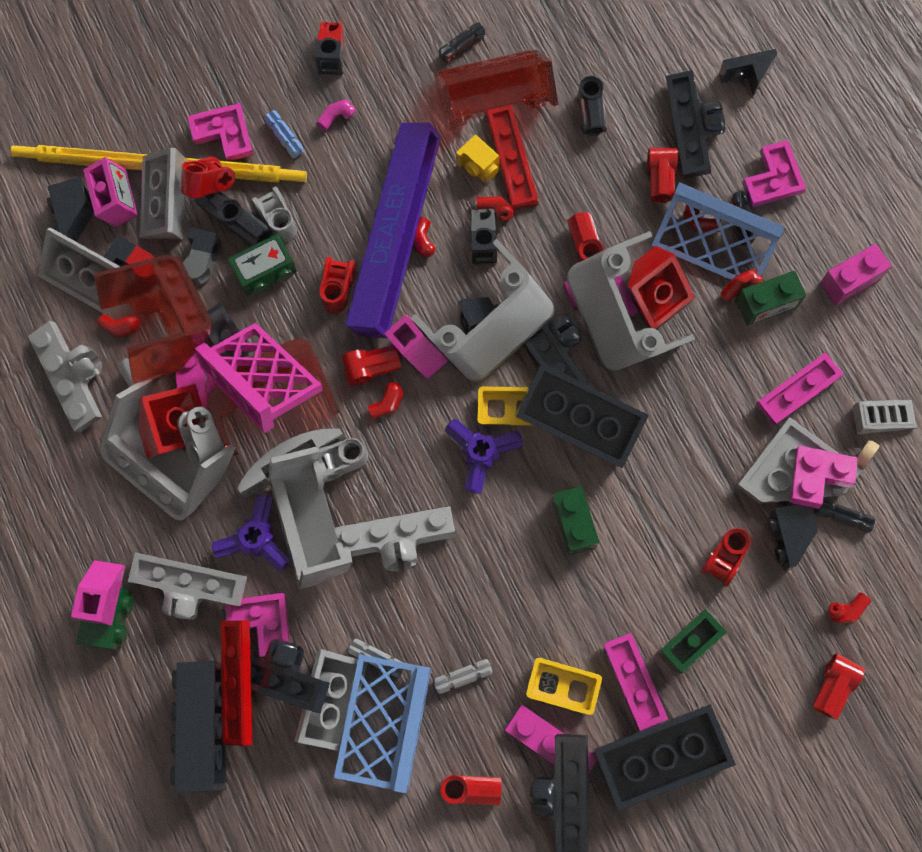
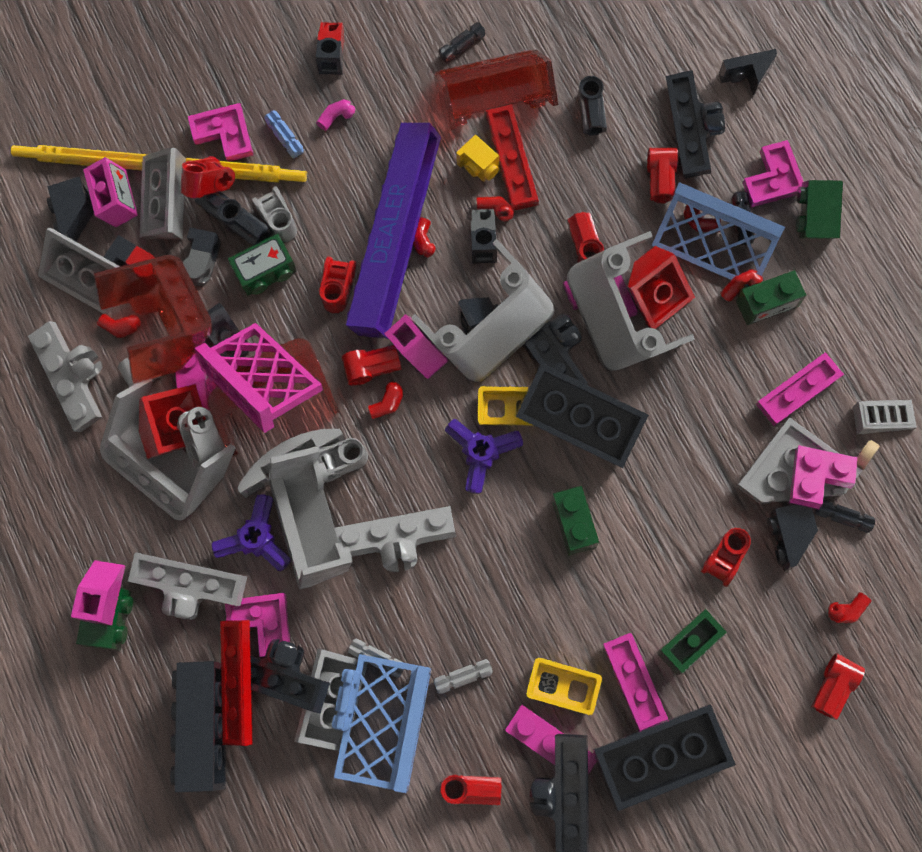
(345, 700): none -> medium blue axle
(820, 209): none -> dark green brick
(855, 274): dark pink brick -> none

